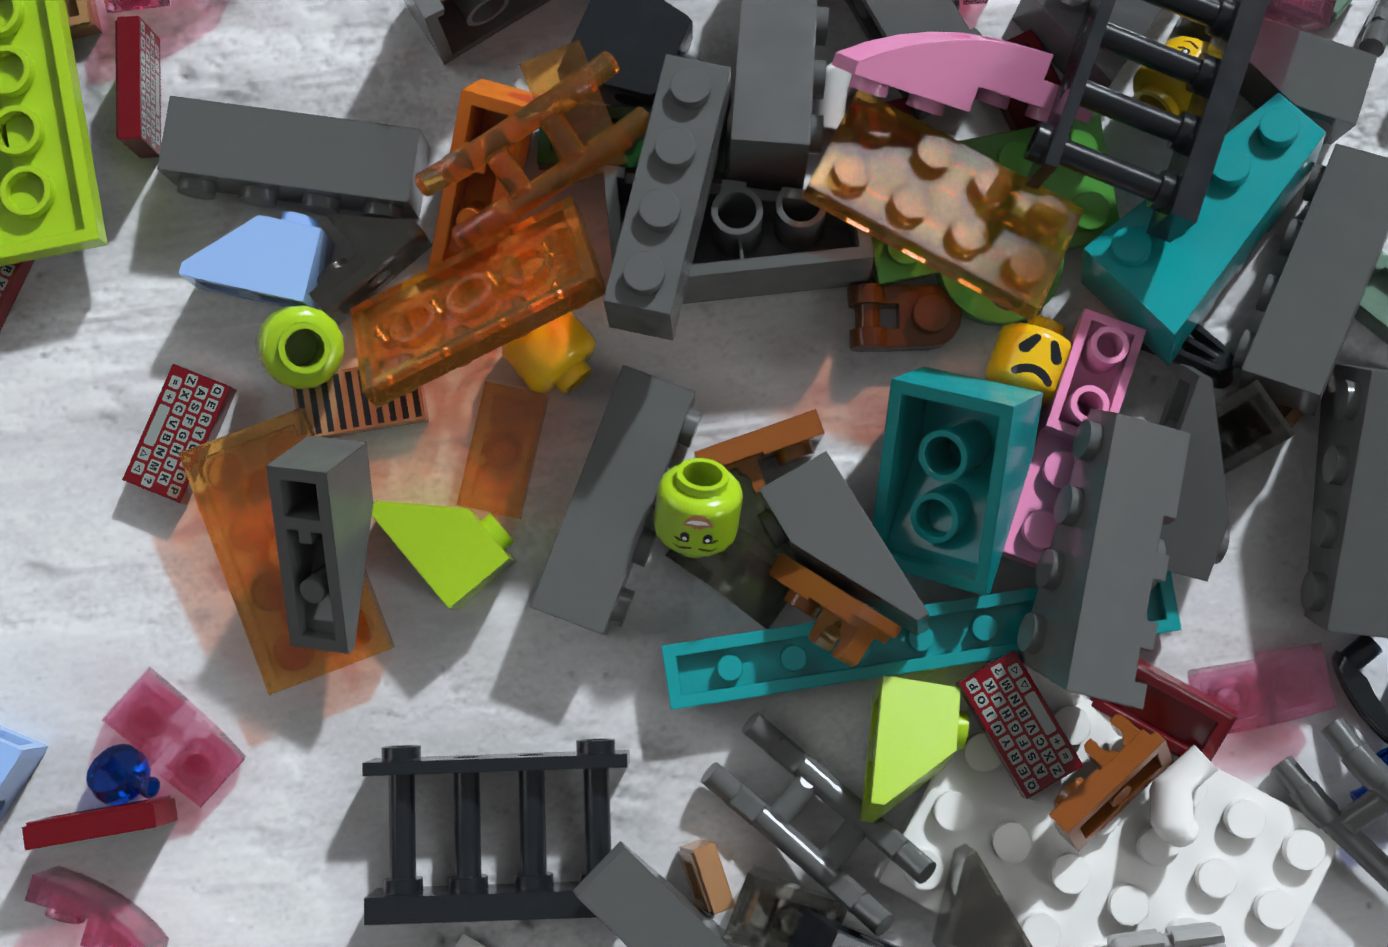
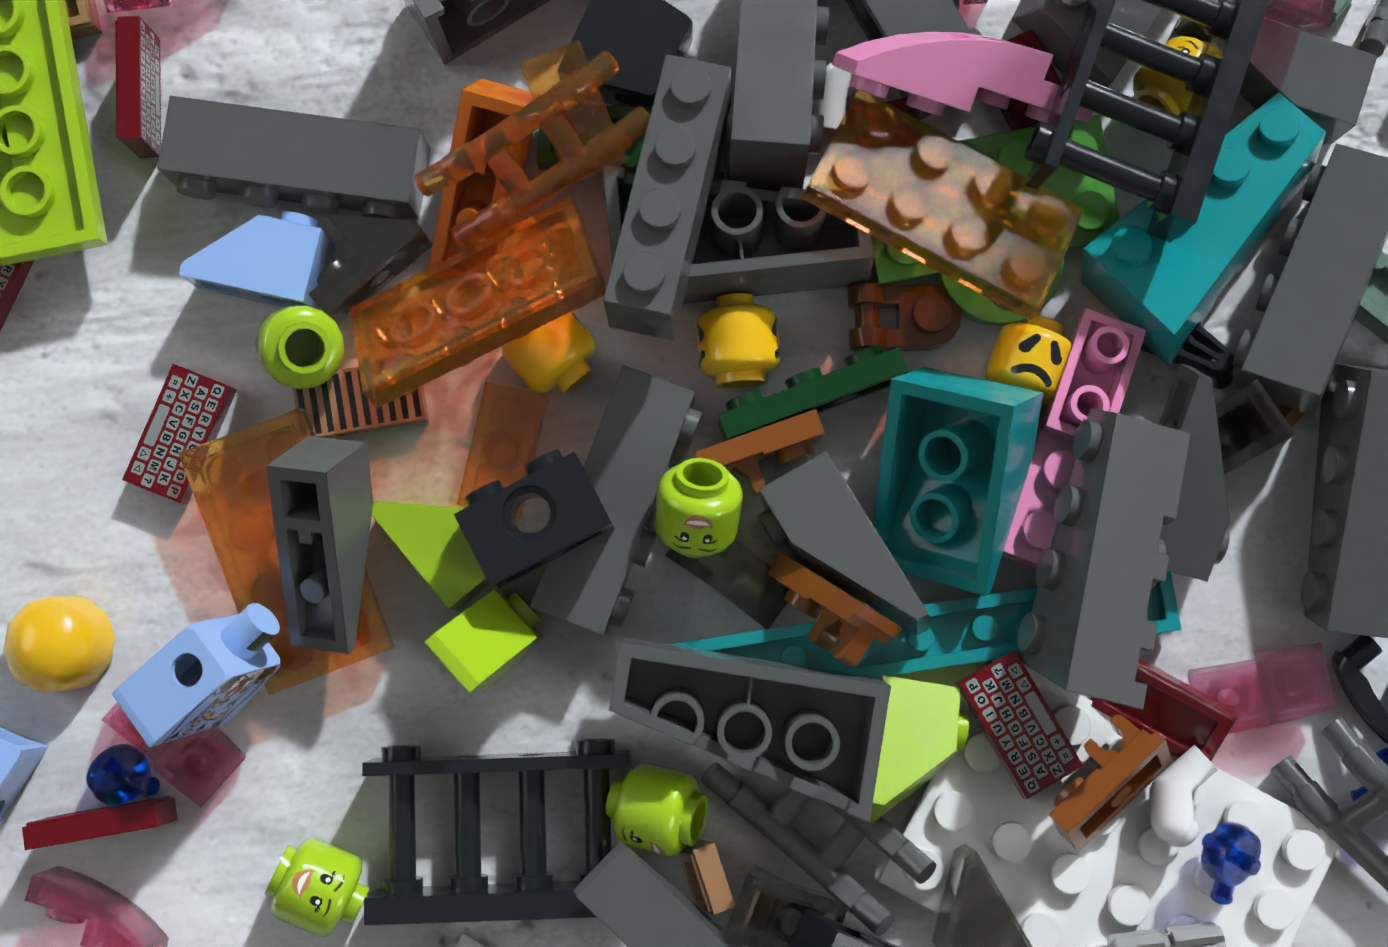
(59, 644): none -> yellow hair
(223, 661): none -> light blue torso
(317, 887): none -> lime head
(487, 639): none -> lime slope
(491, 518): none -> black brick
(657, 809): none -> lime head
(738, 341): none -> yellow head
(770, 717): none -> dark grey wedge
(810, 390): none -> dark green plate
(1230, 858): none -> clear blue piece

